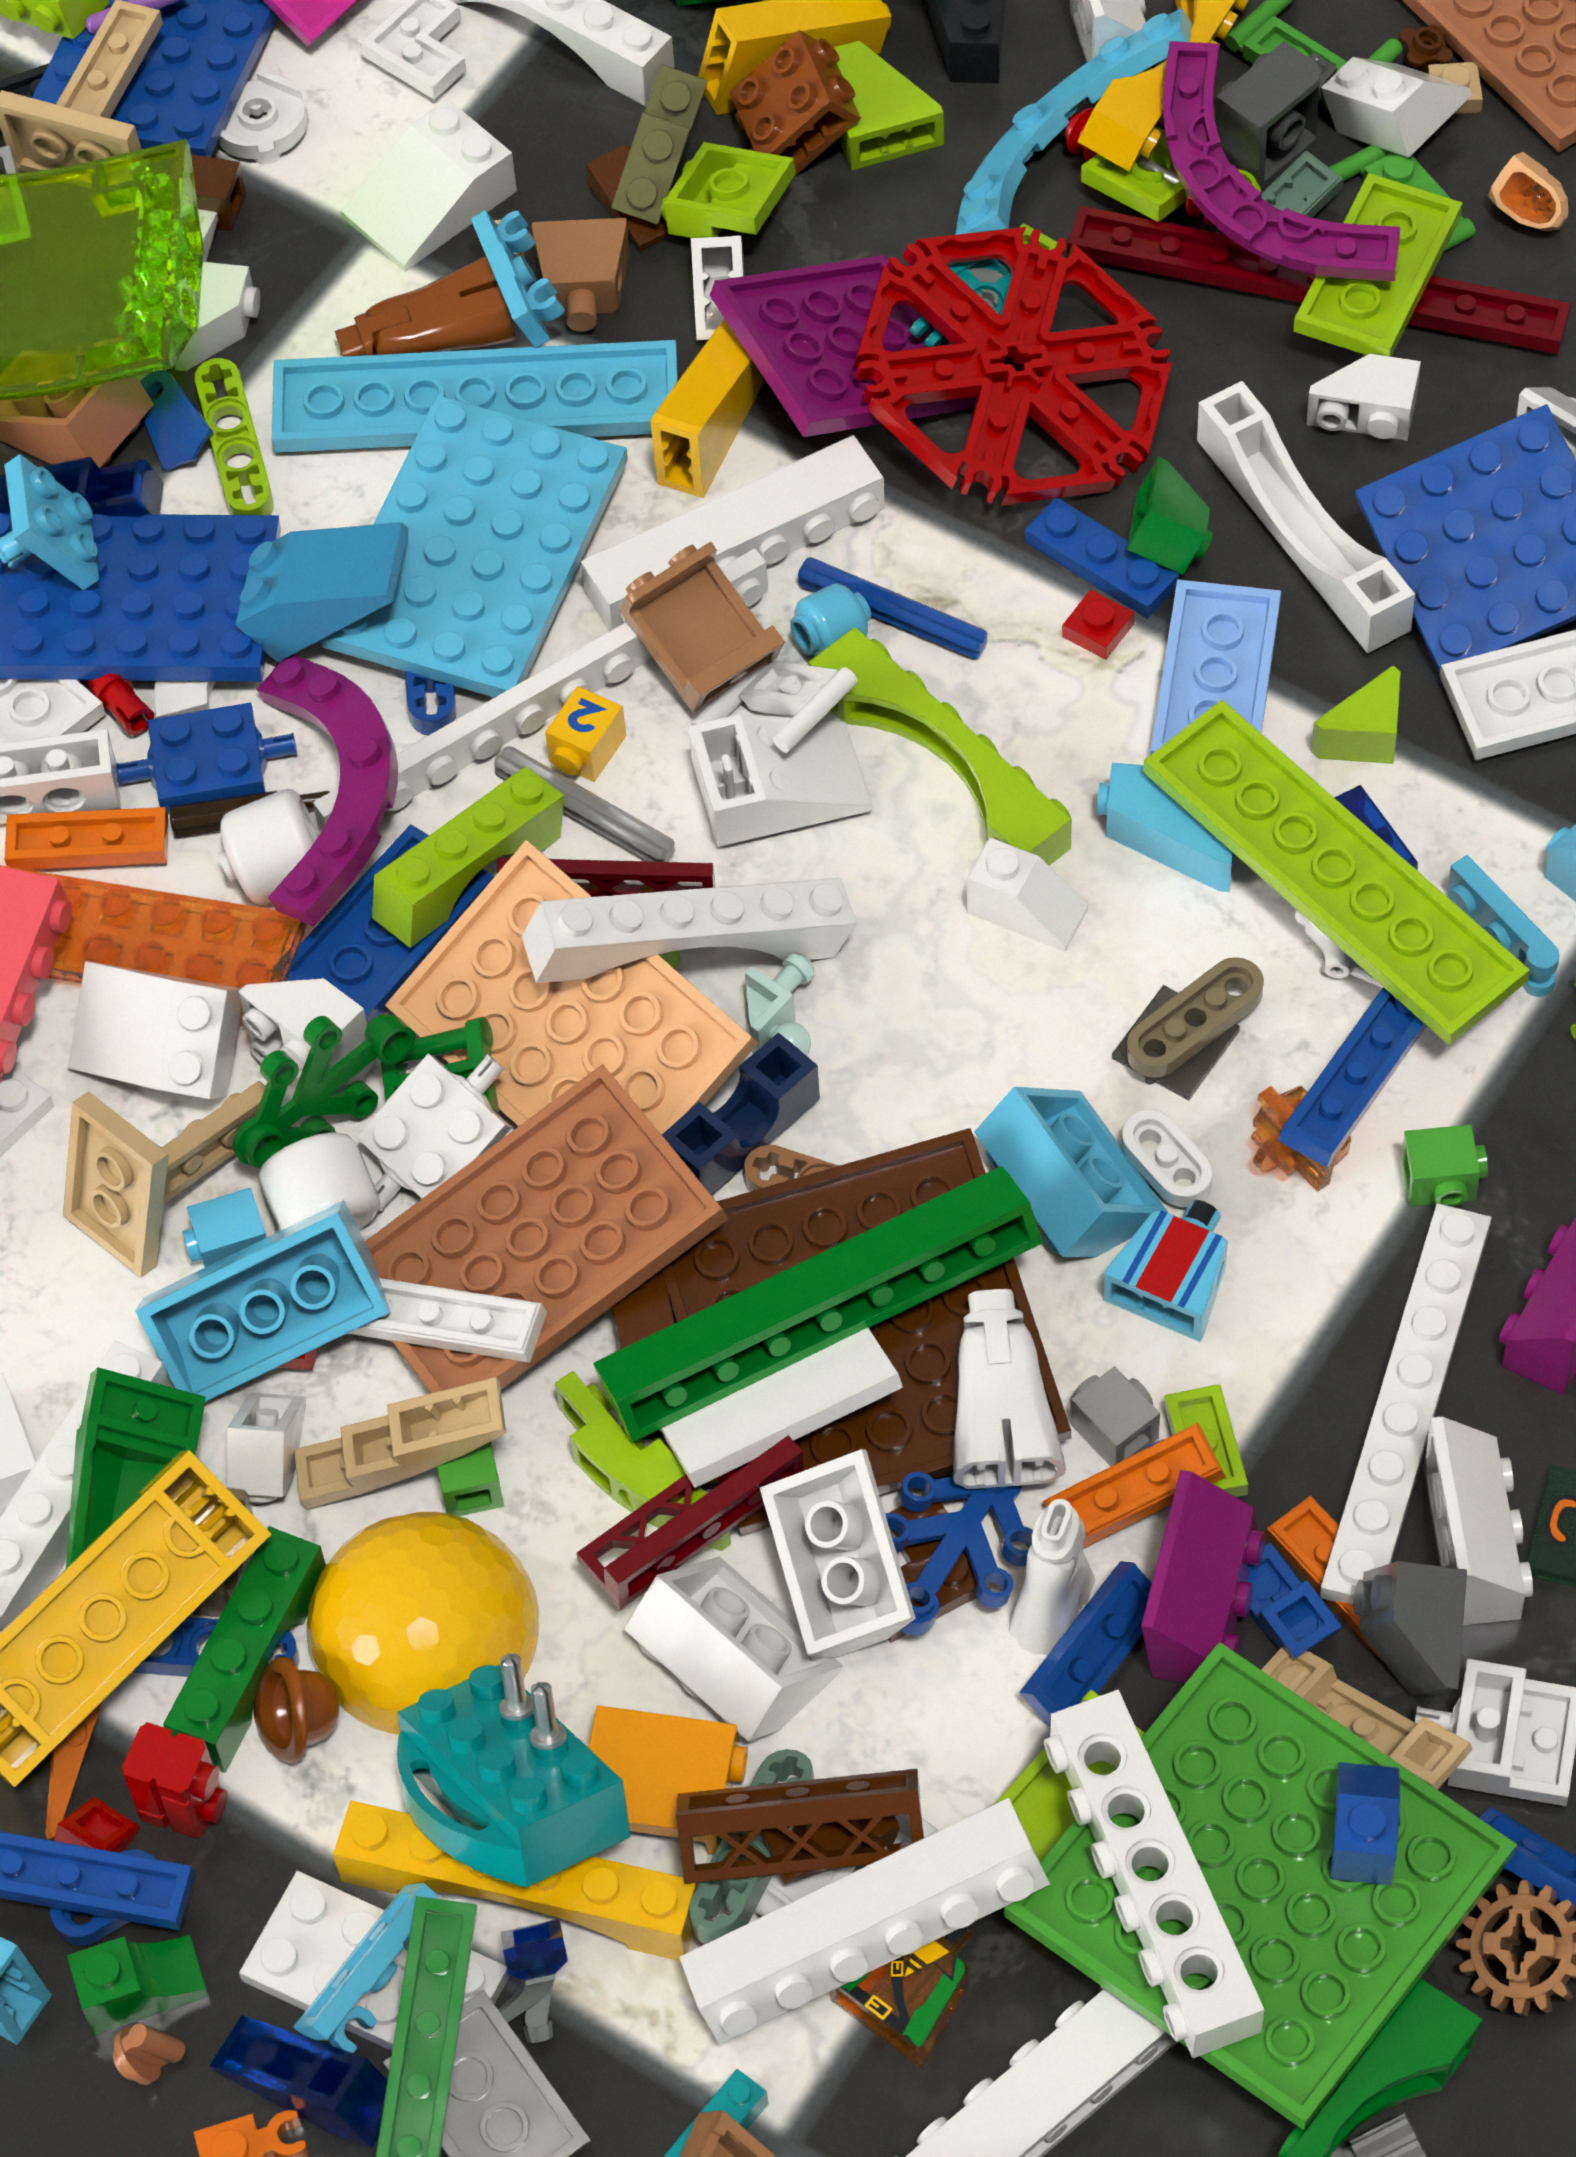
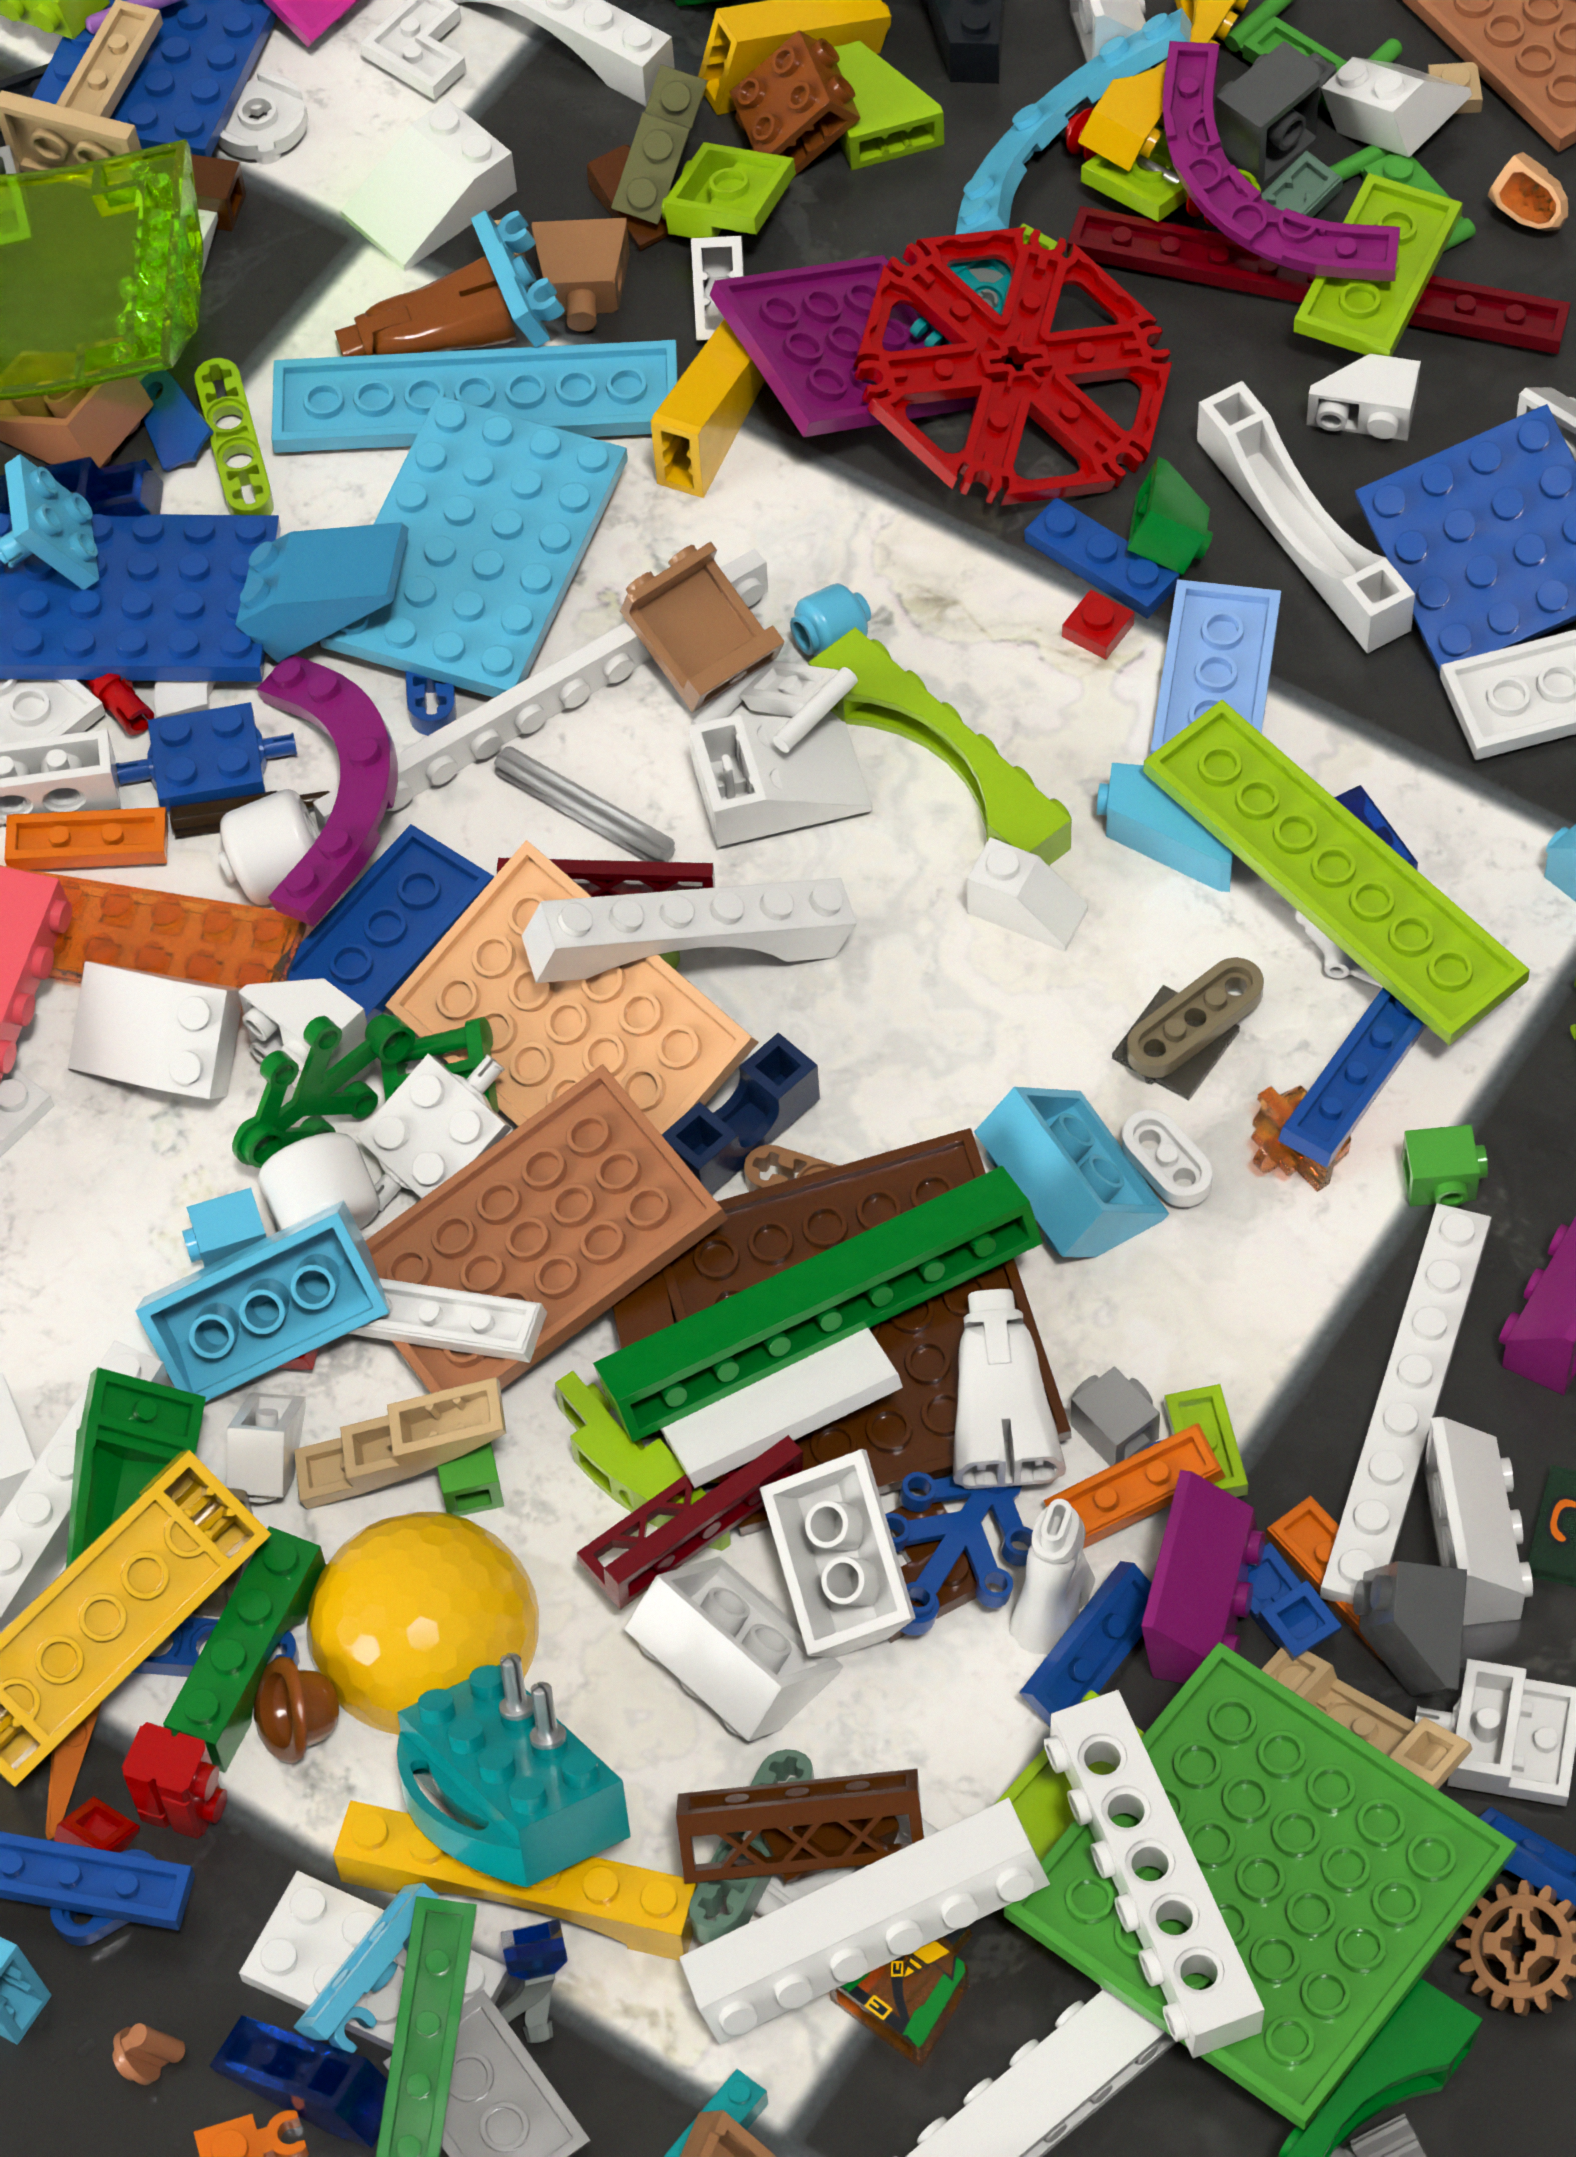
(124, 1178): tan piece -> none
(135, 1980): green arch -> none
(224, 312): white slope -> none
(424, 883): lime arch -> none
(585, 734): yellow brick -> none
(663, 1758): light orange panel -> none
(769, 514): white brick -> none
(772, 1003): light aqua piece -> none
(899, 609): blue axle -> none
(1171, 1270): torso -> none
(1362, 725): lime slope -> none
(1365, 1823): blue slope -> none
(1424, 47): reddish brown plate -> none
(1499, 916): medium azure plate -> none

